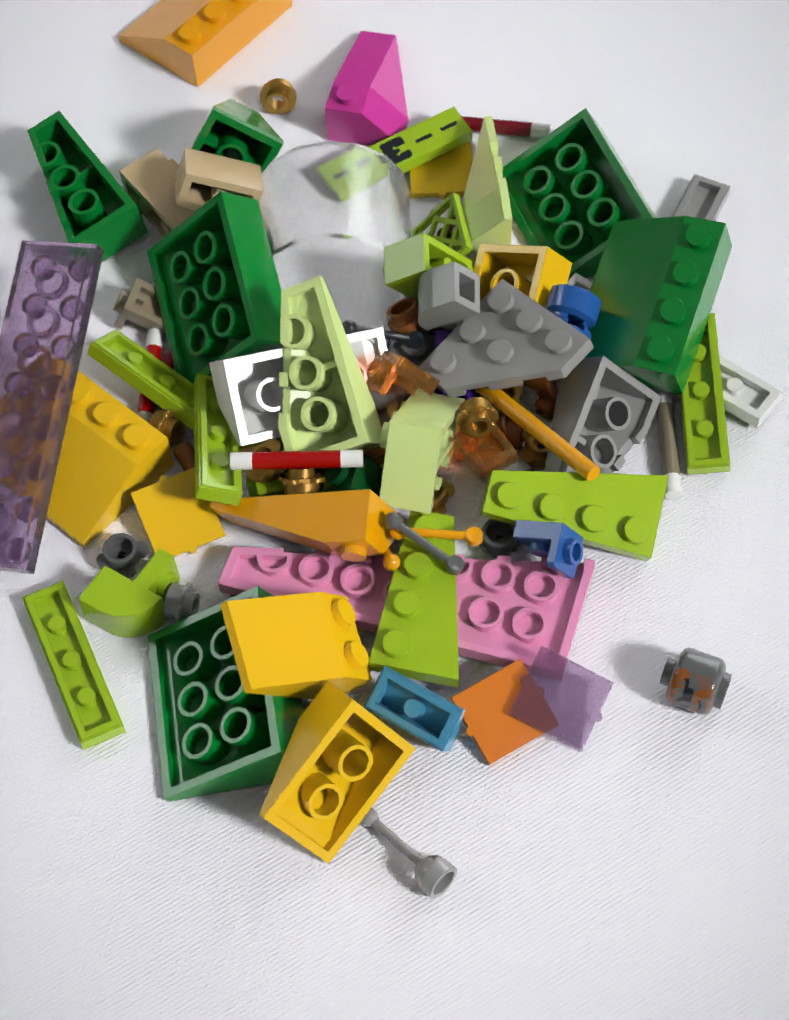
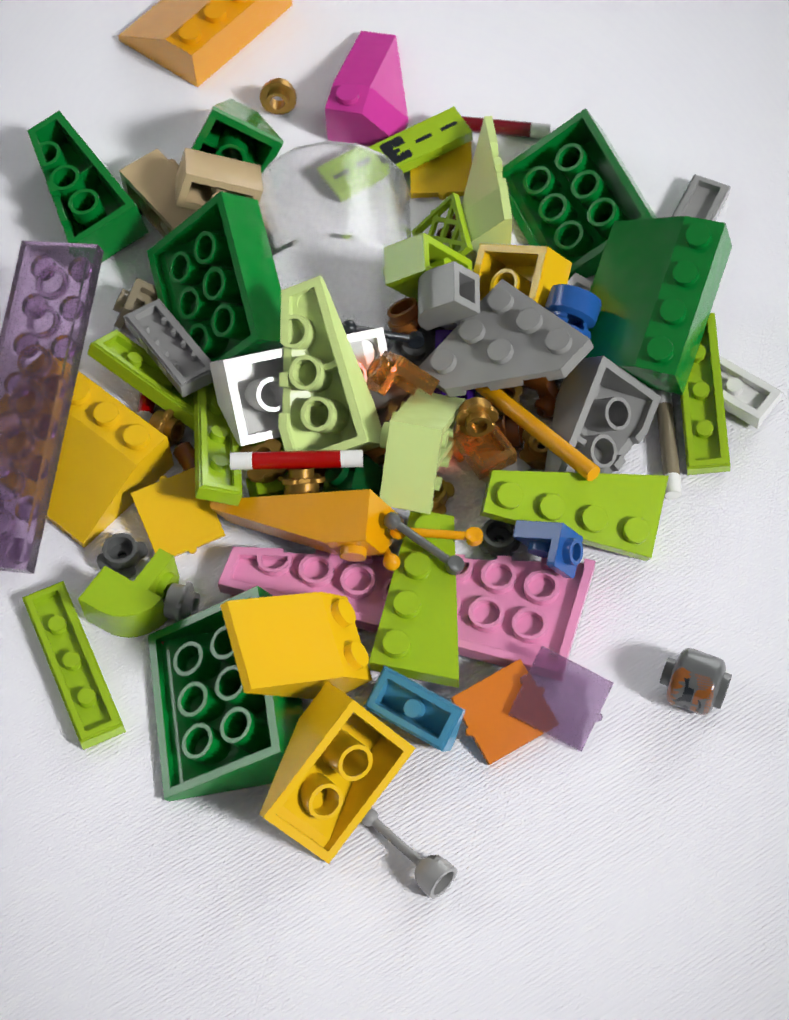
(170, 347): none -> light grey plate

